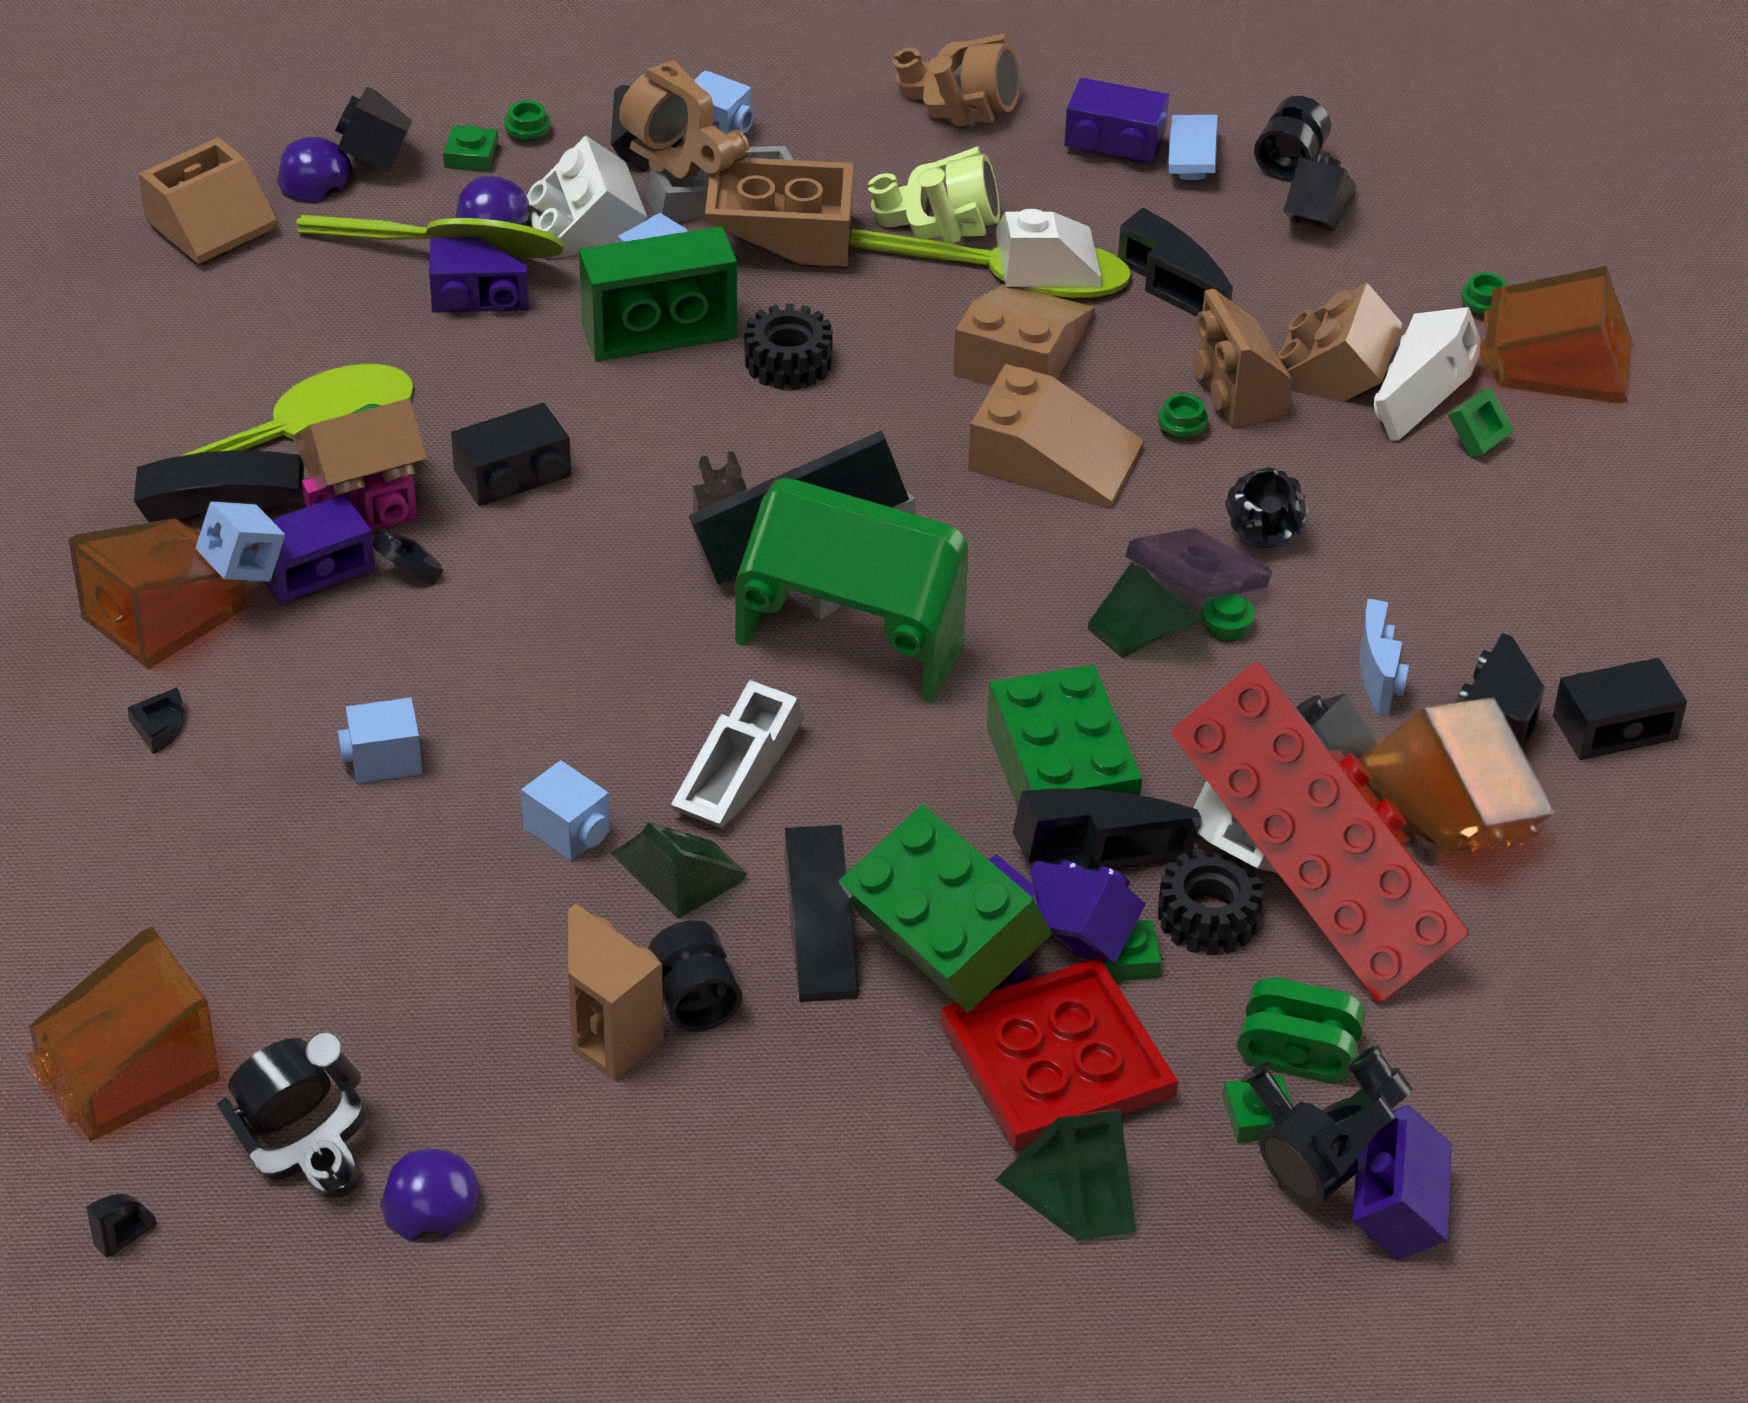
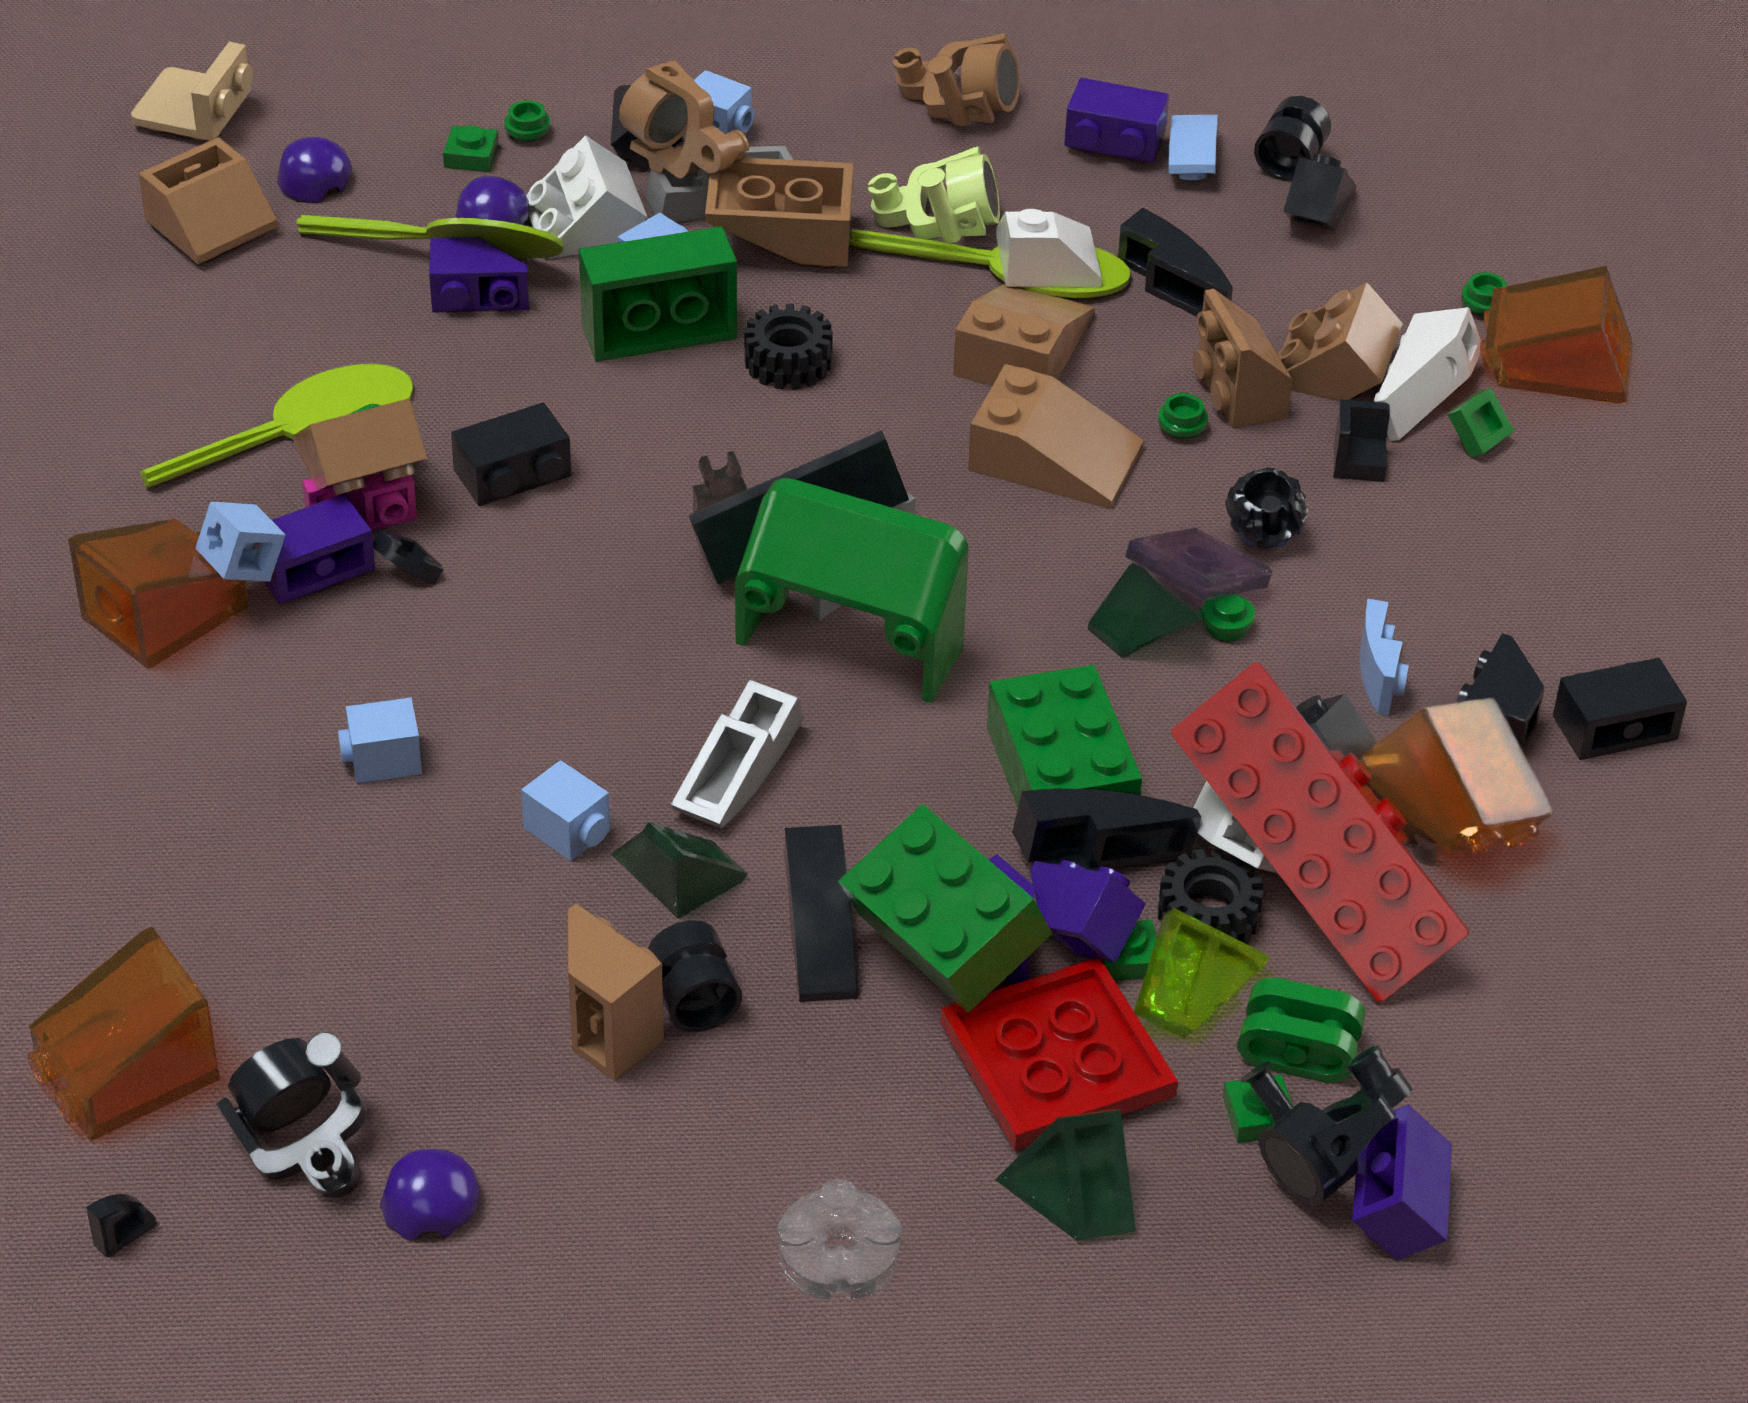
(158, 719): black tile -> none
(188, 483): black slope -> none
(195, 101): none -> tan bracket
(372, 129): black slope -> none
(847, 1213): none -> clear plate
(1193, 973): none -> clear neon green wing
(1361, 440): none -> black panel

